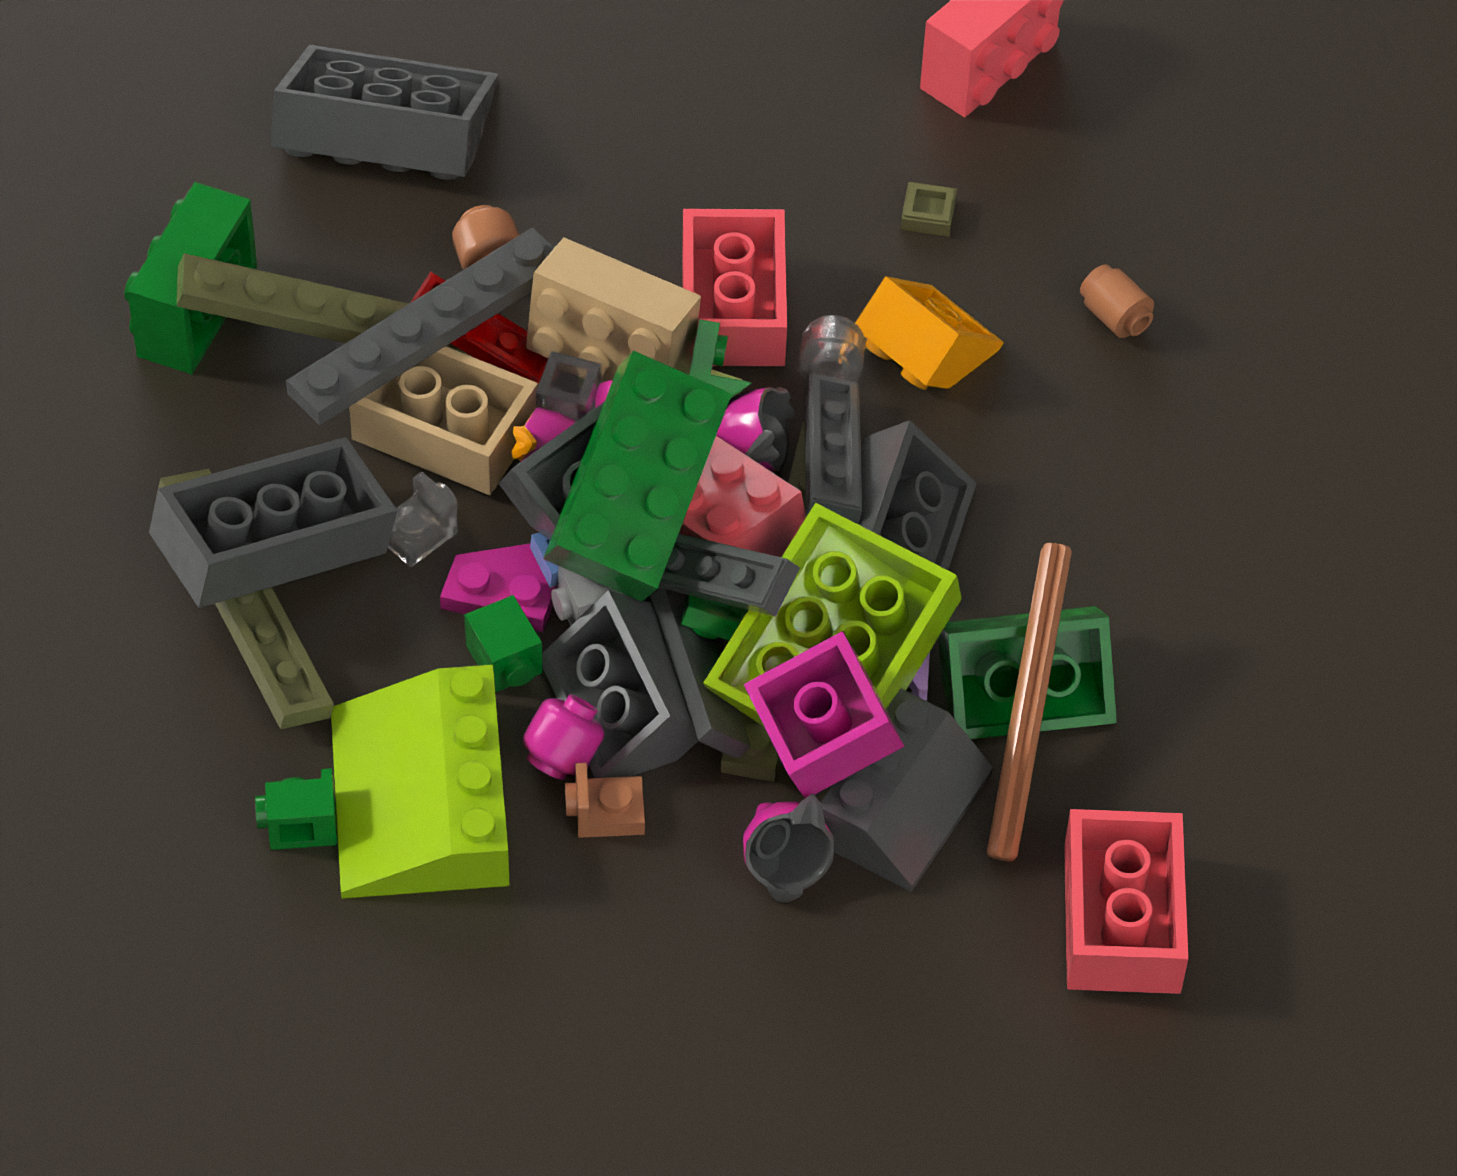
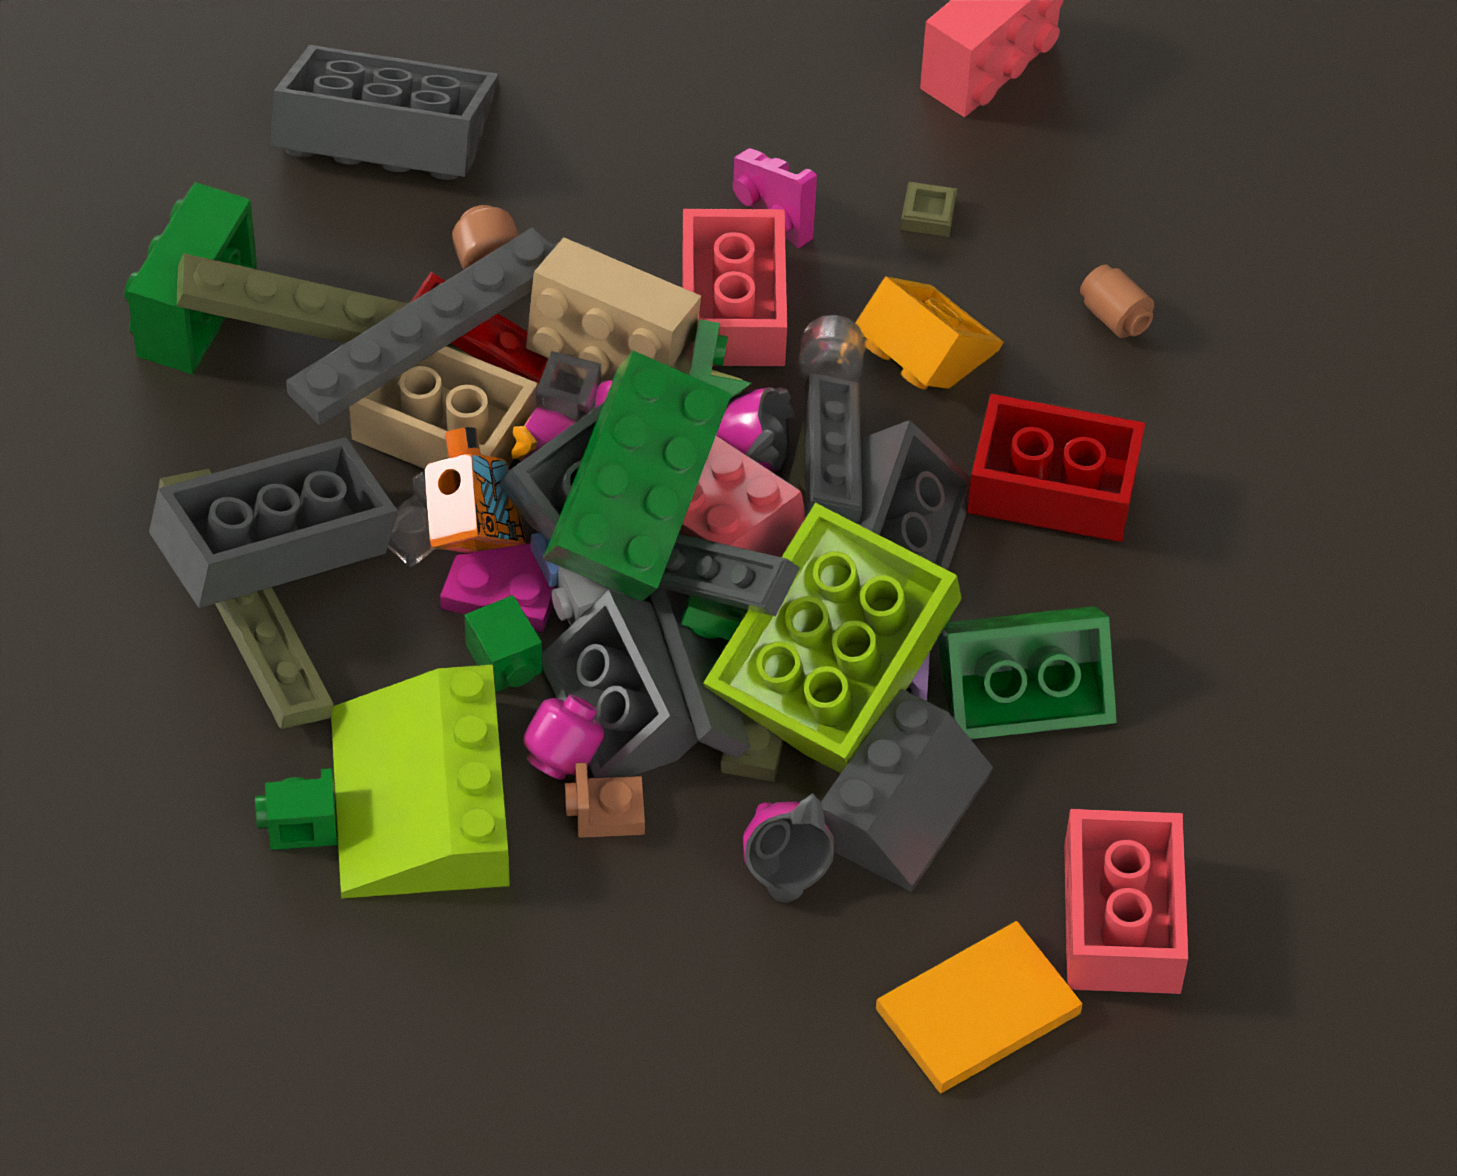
(466, 502): none -> orange torso
(769, 185): none -> dark pink wing
(823, 715): dark pink brick -> none
(978, 1006): none -> light orange tile
(1029, 702): nougat axle -> none
(1055, 467): none -> red brick

